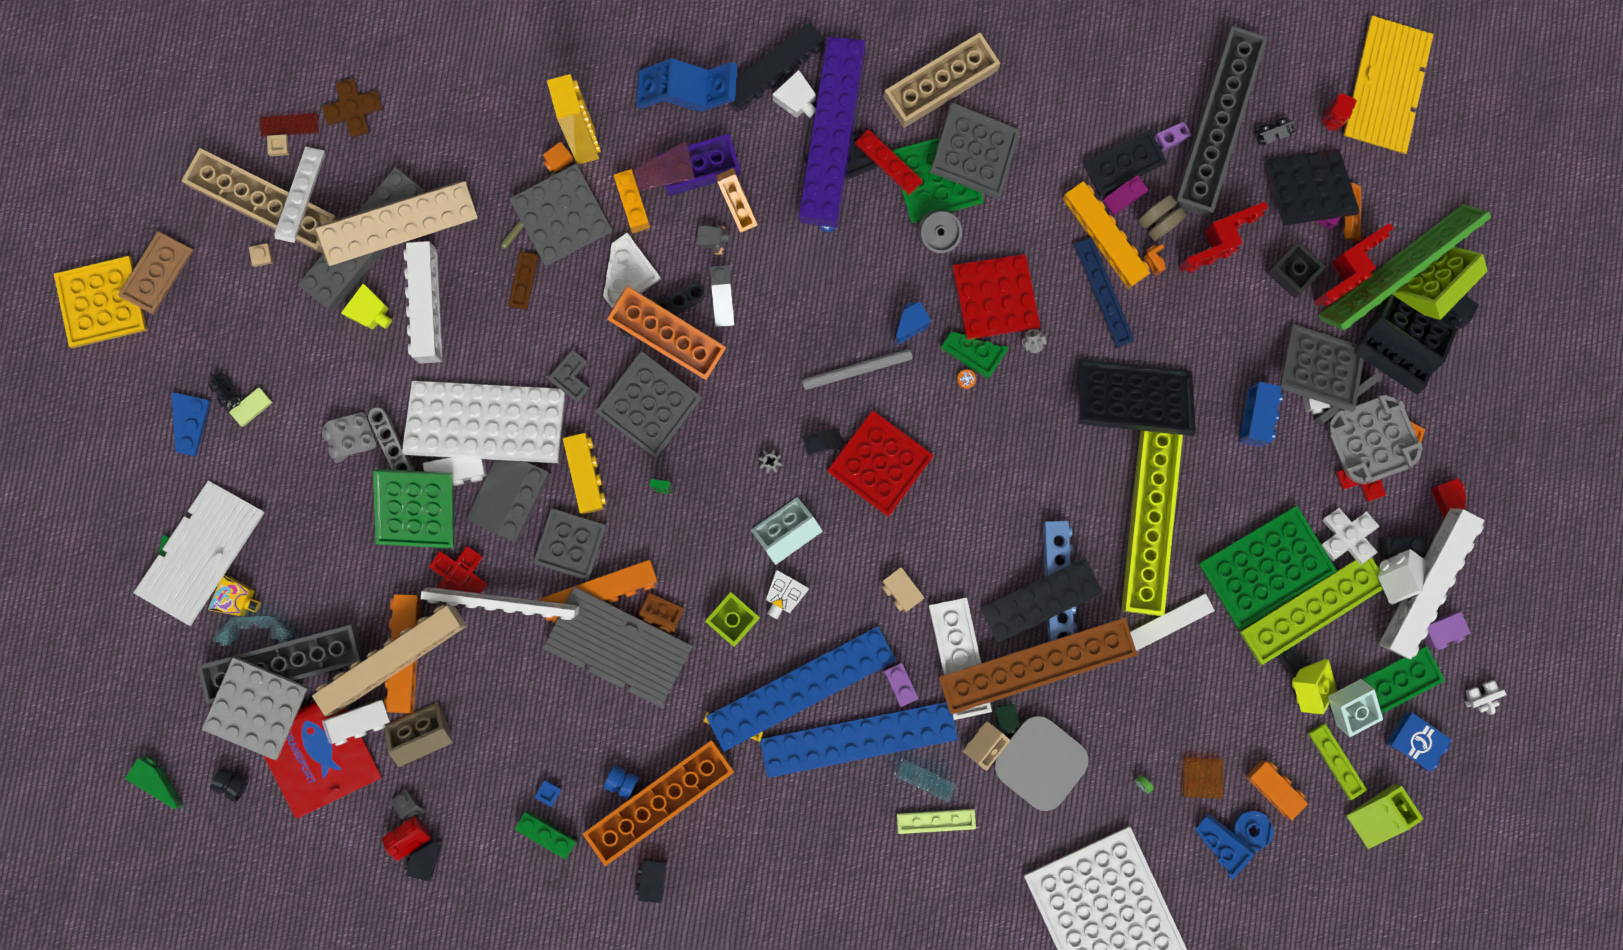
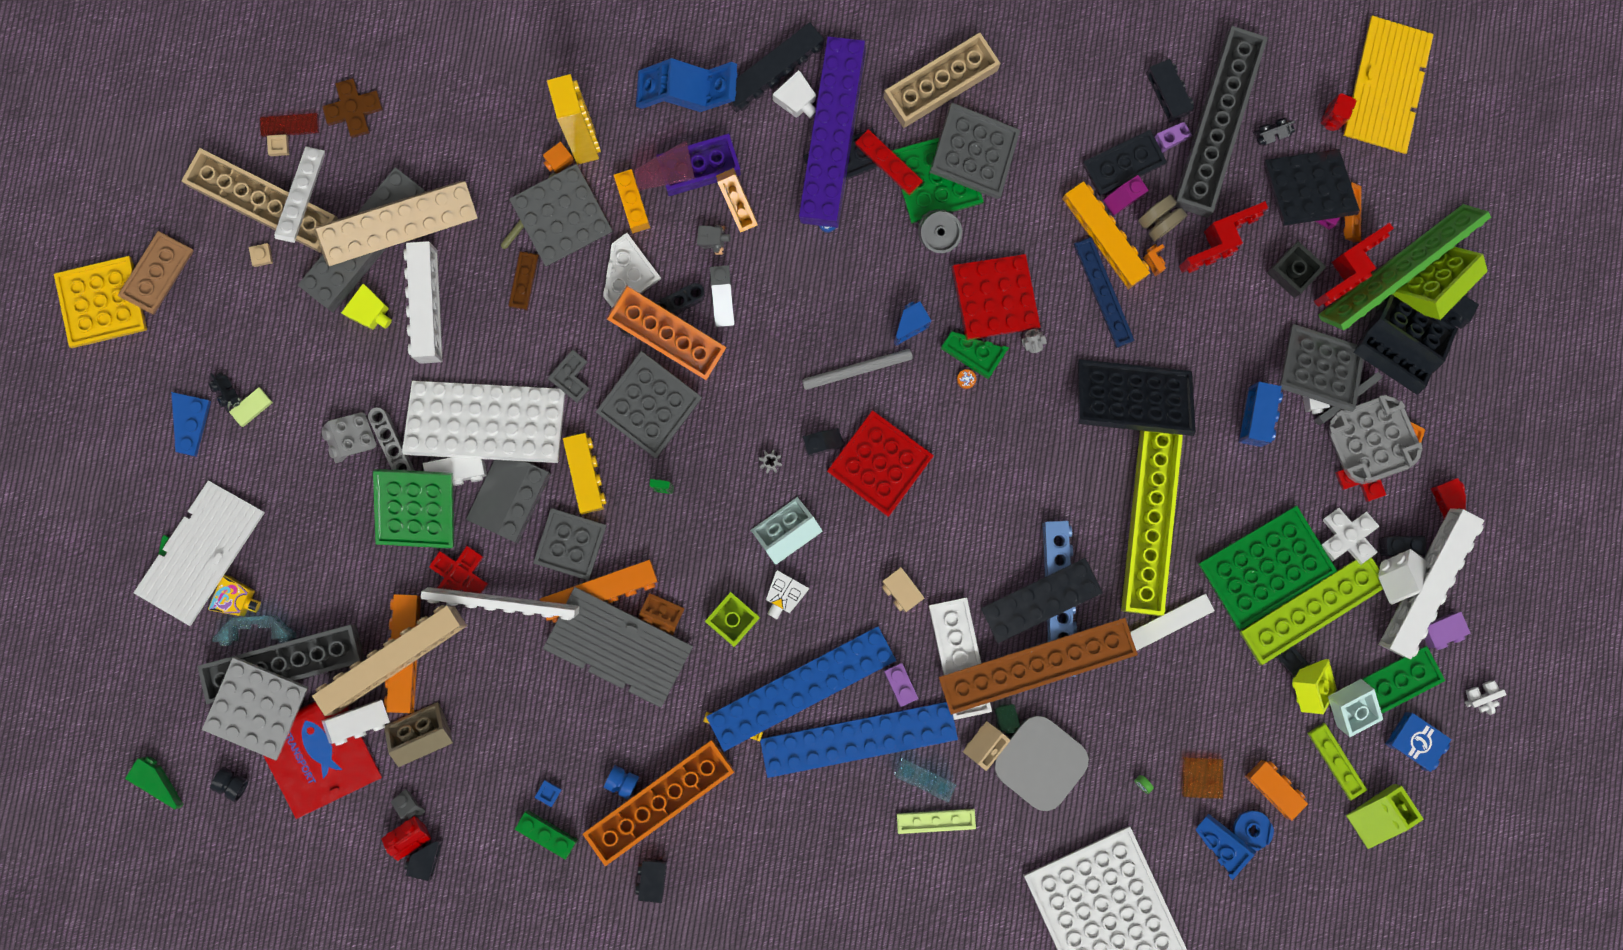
(1170, 90): none -> black brick

